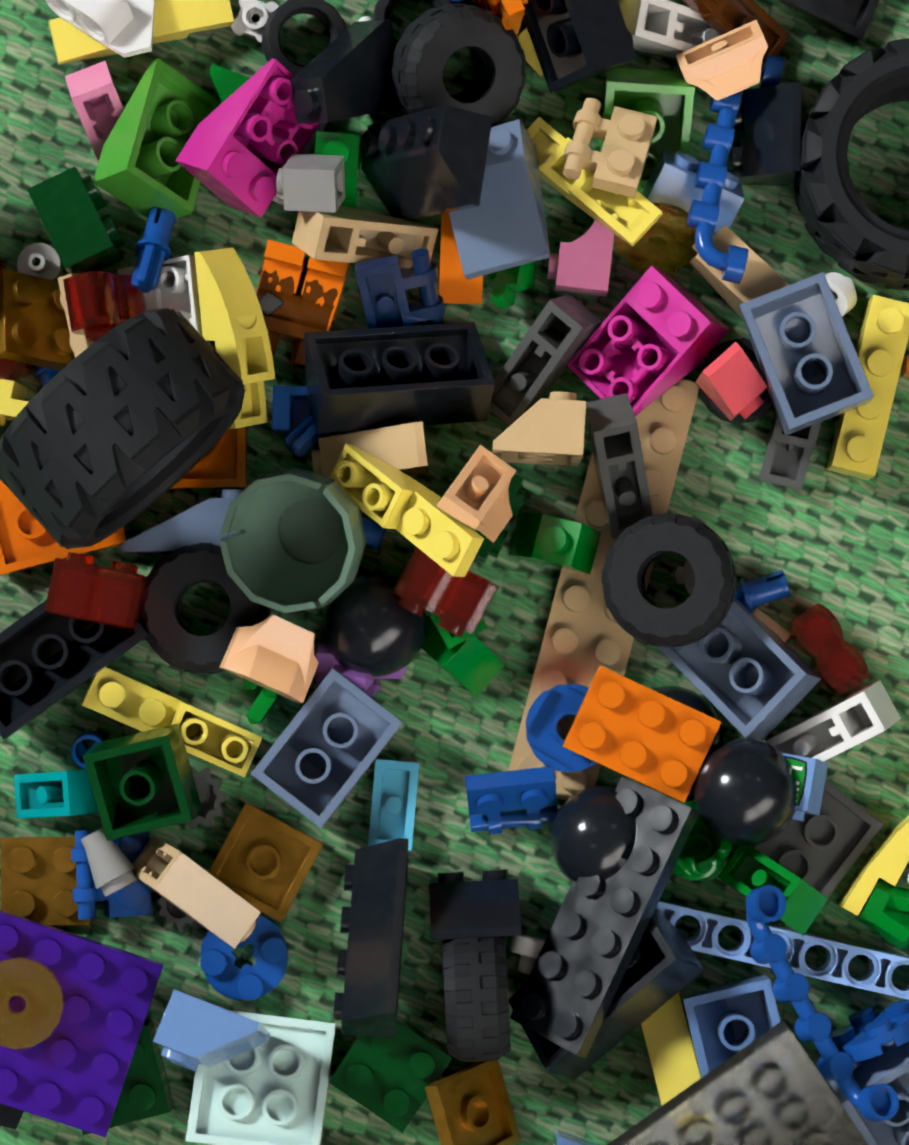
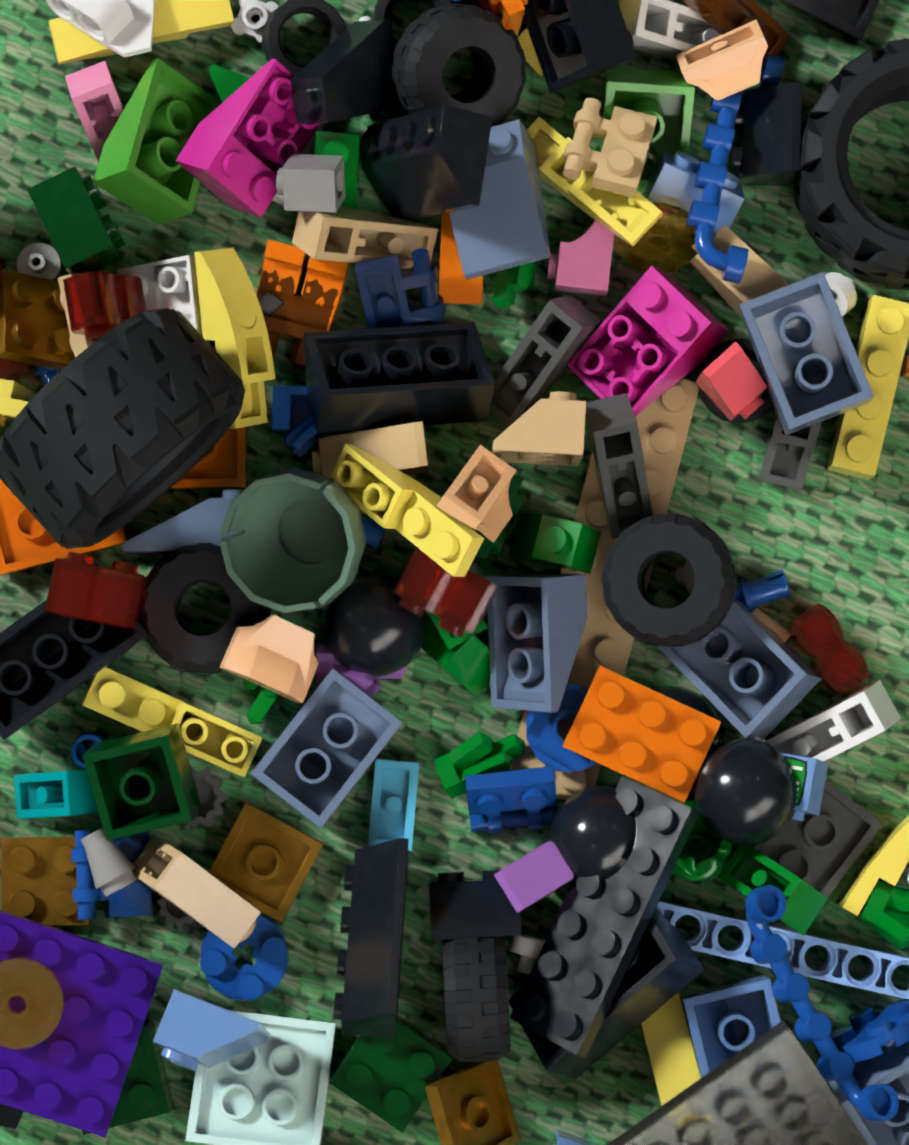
(153, 250): blue axle -> none
(477, 757): none -> green rock
(534, 638): none -> sand blue slope
(534, 876): none -> medium lavender slope

